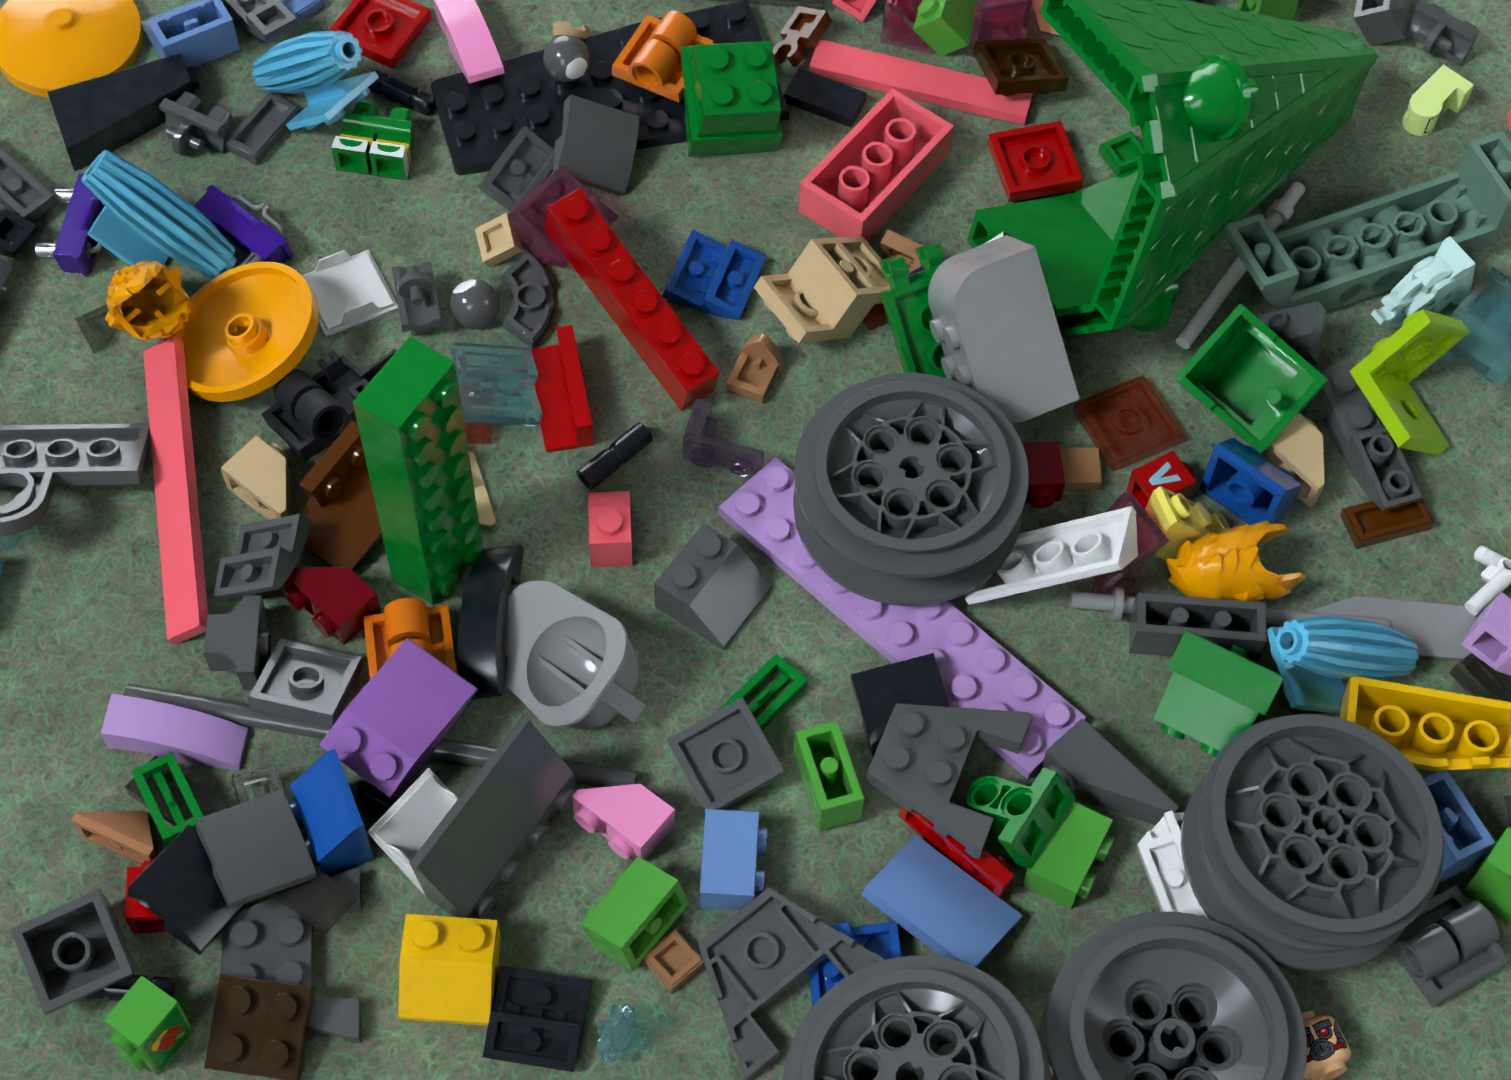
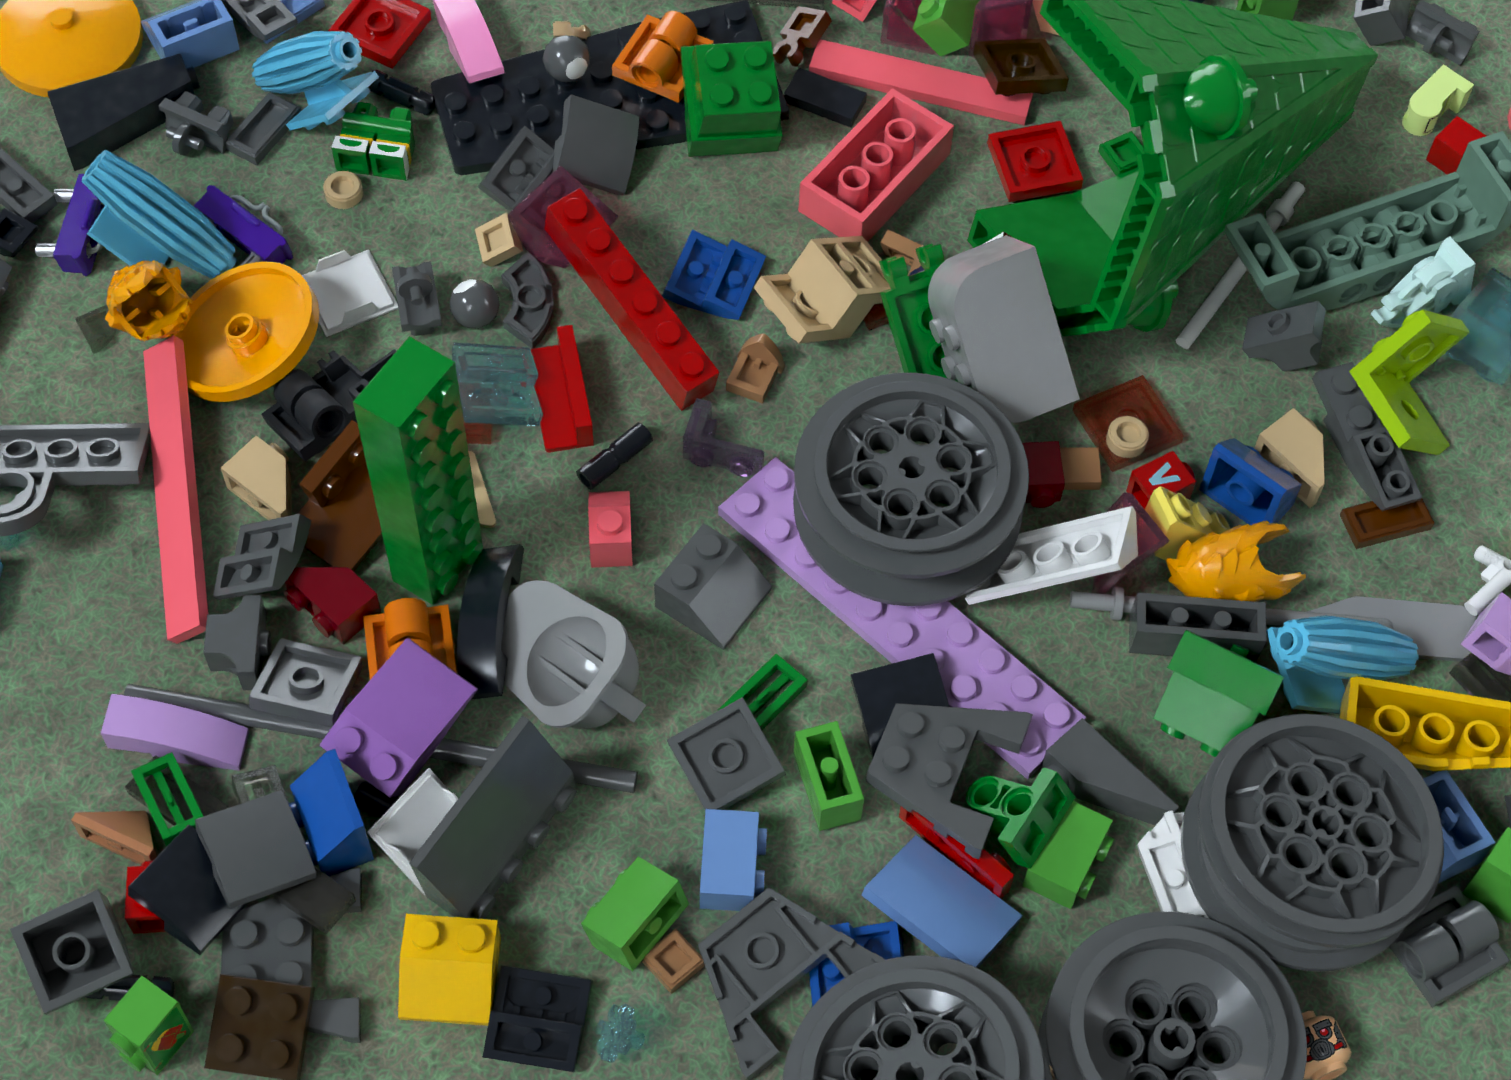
(343, 189): none -> tan tile
(626, 815): bright pink slope -> none
(1127, 436): none -> tan tile
(1250, 379): green piece -> none
(1451, 144): none -> red brick

